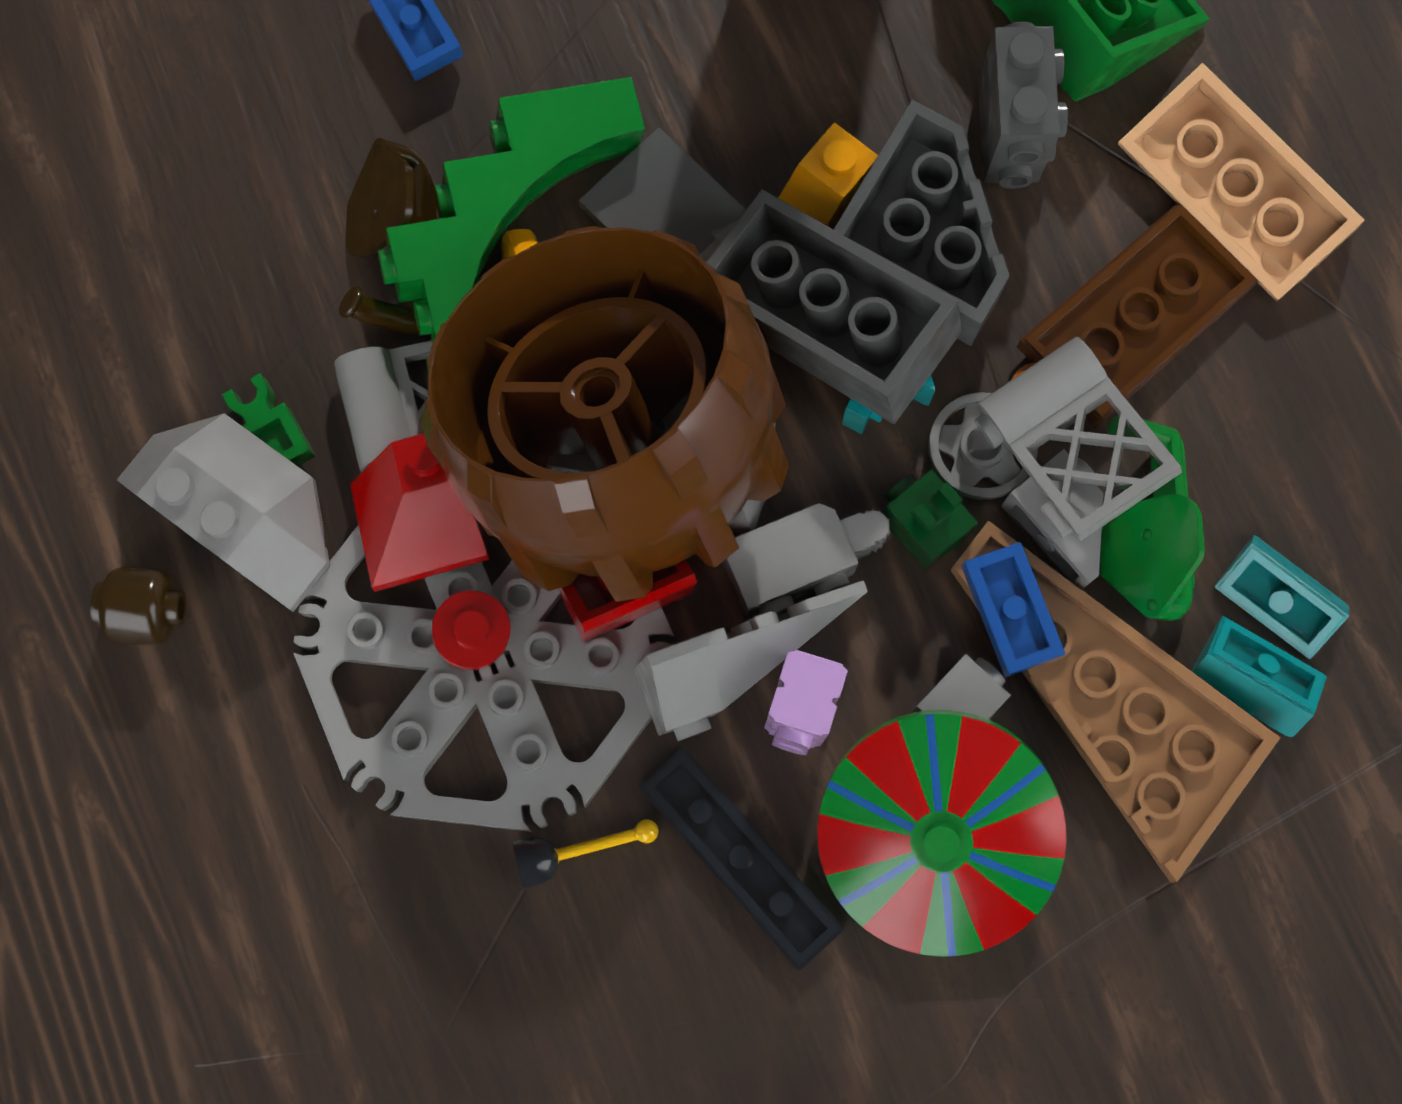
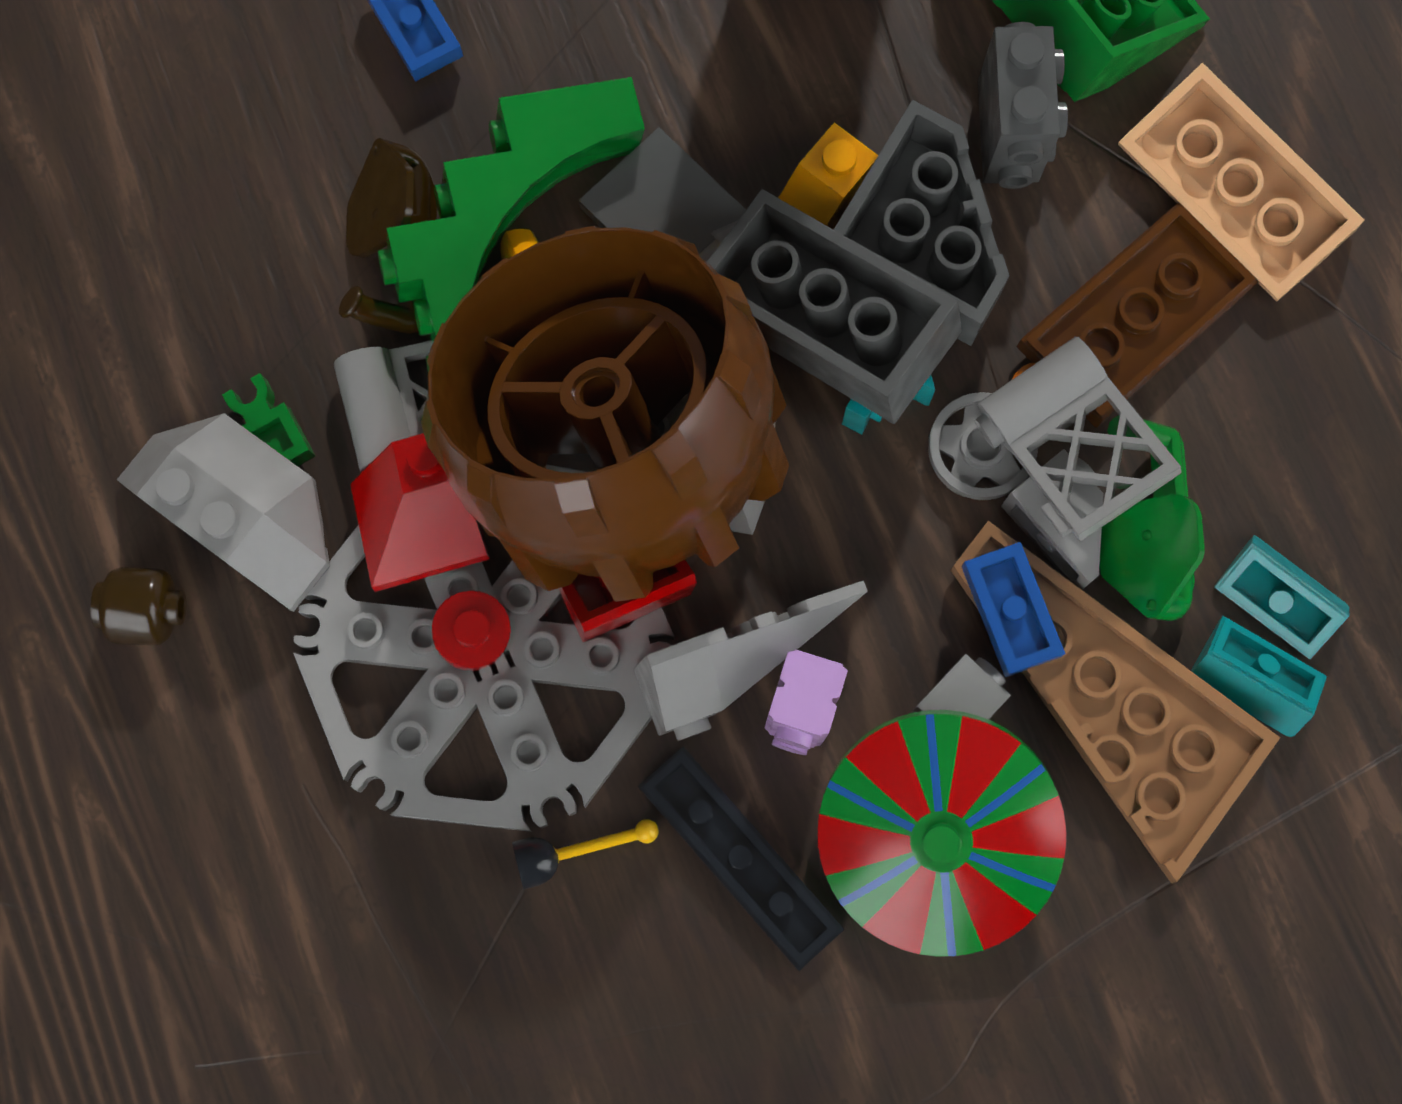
(801, 556): light grey hinge -> none
(927, 517): dark green brick -> none

